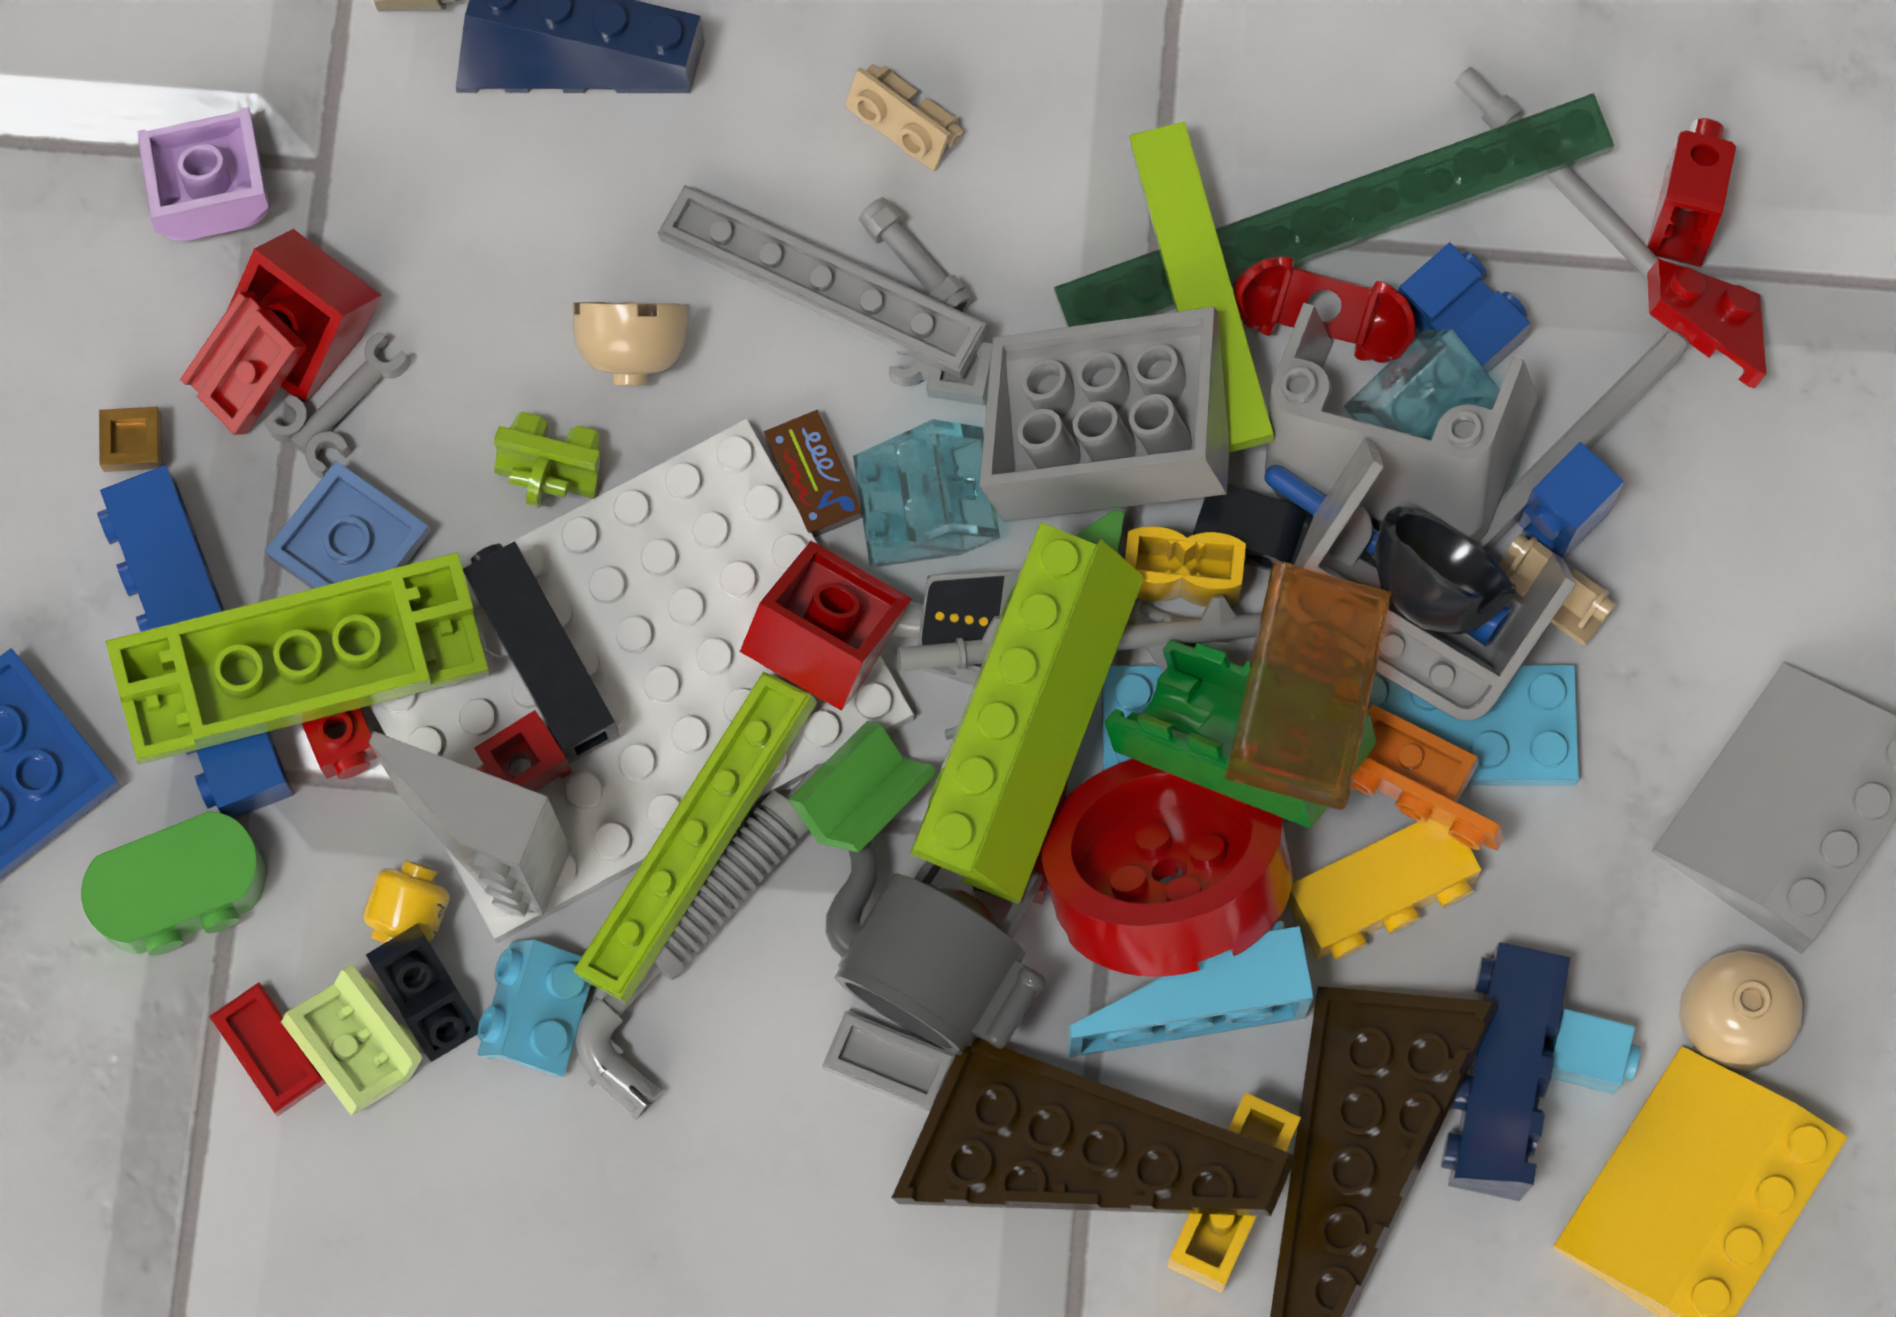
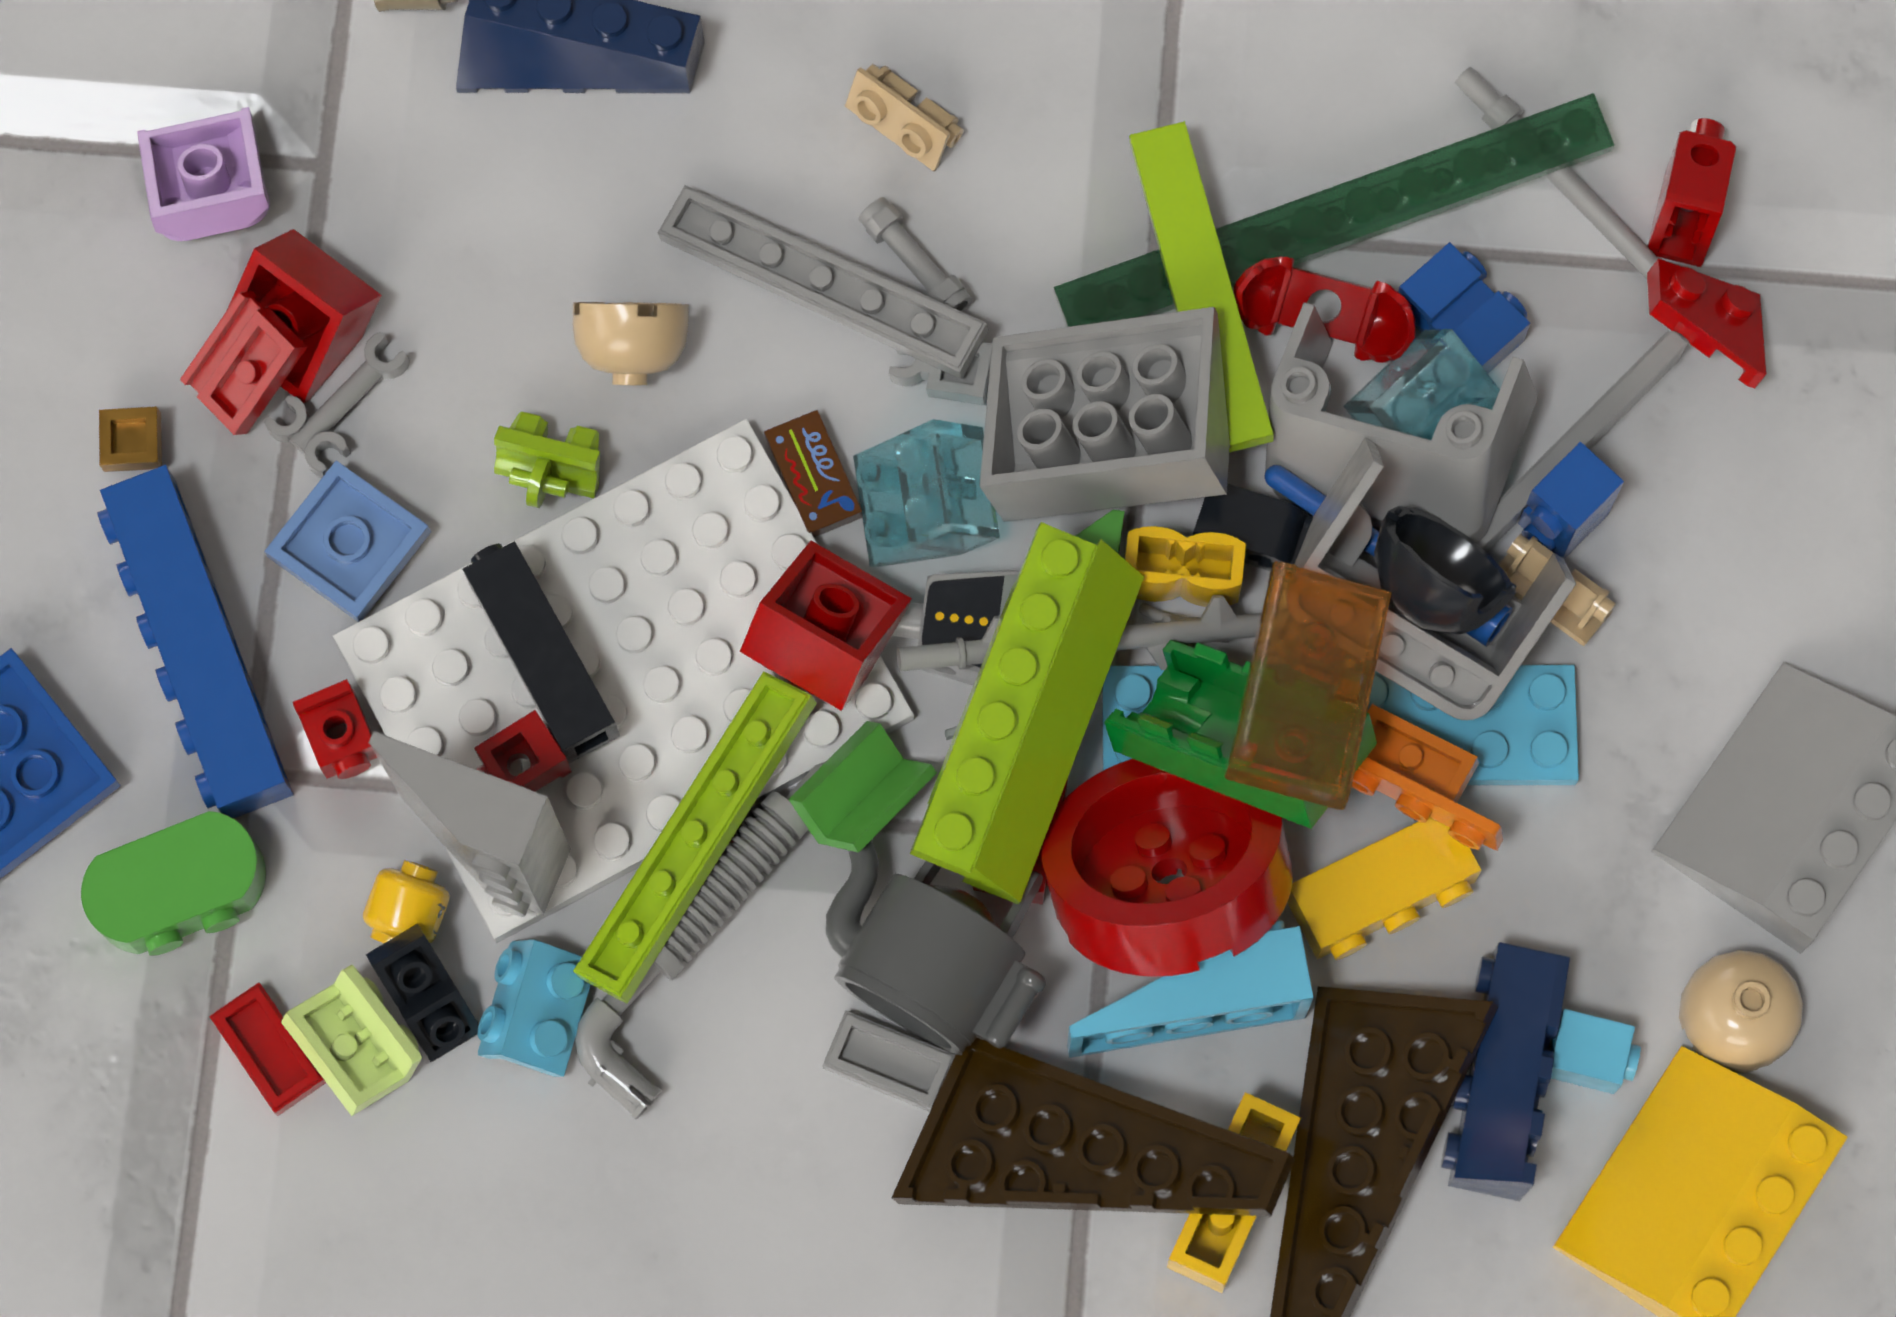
(297, 658): lime slope -> none

